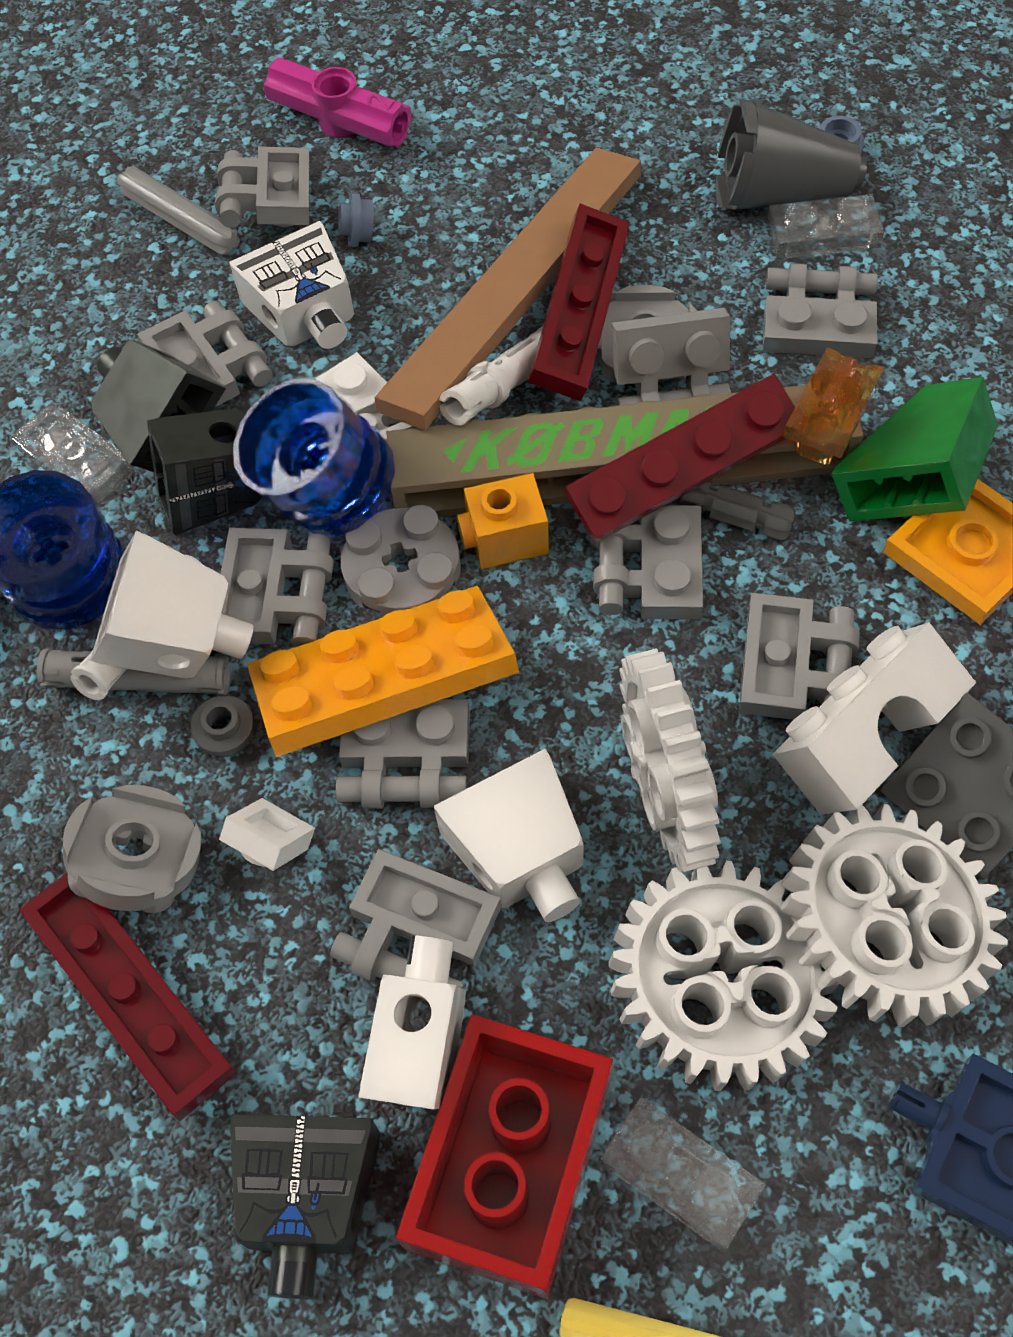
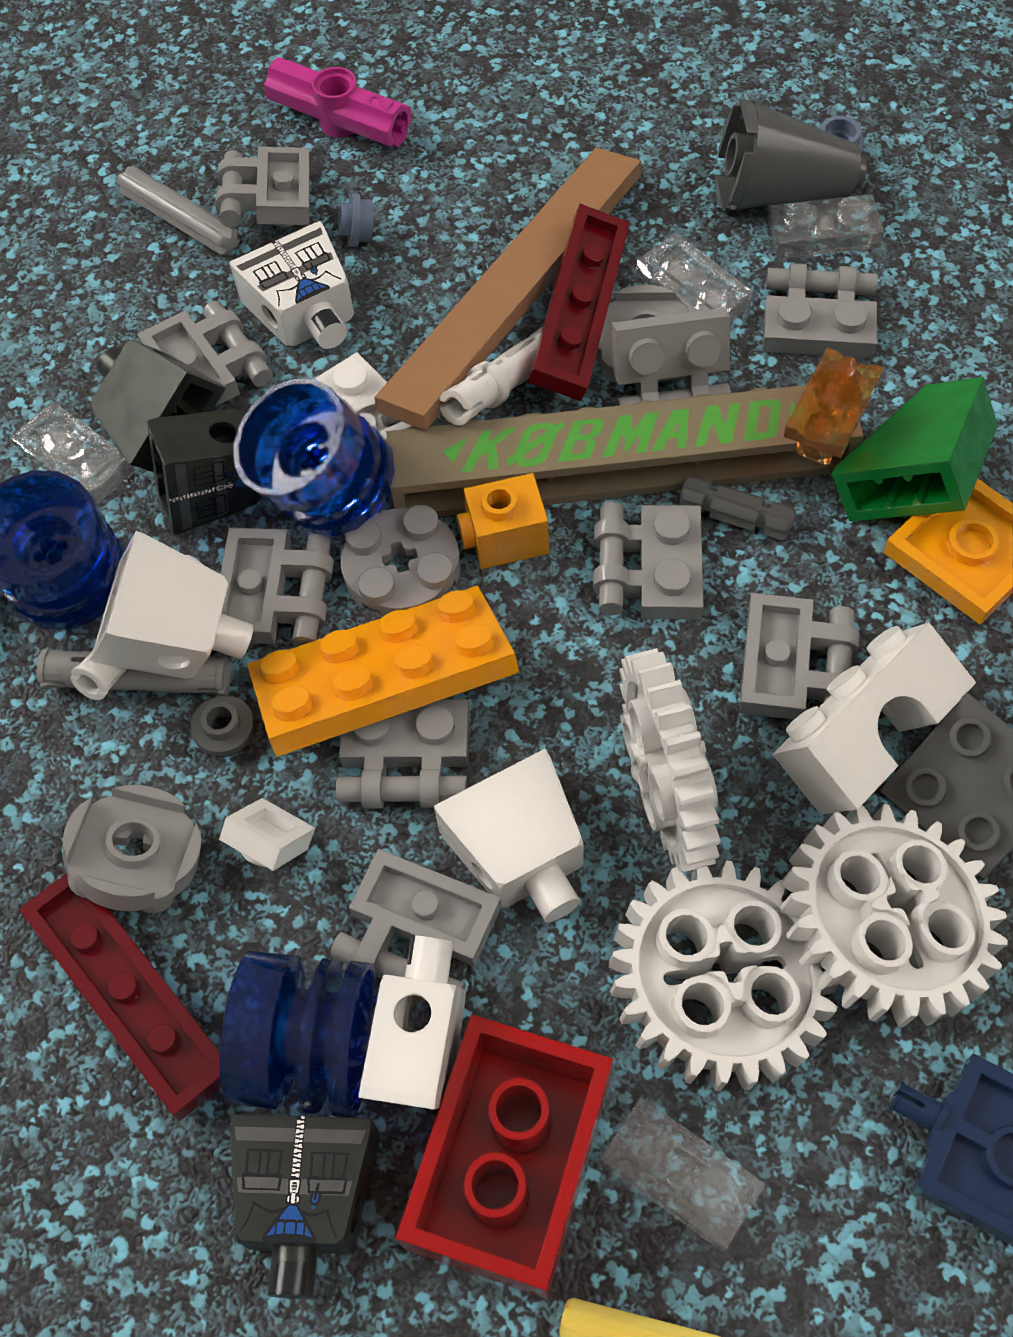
(286, 1031): none -> clear blue wheel
(681, 459): dark red plate -> none
(693, 277): none -> clear plate

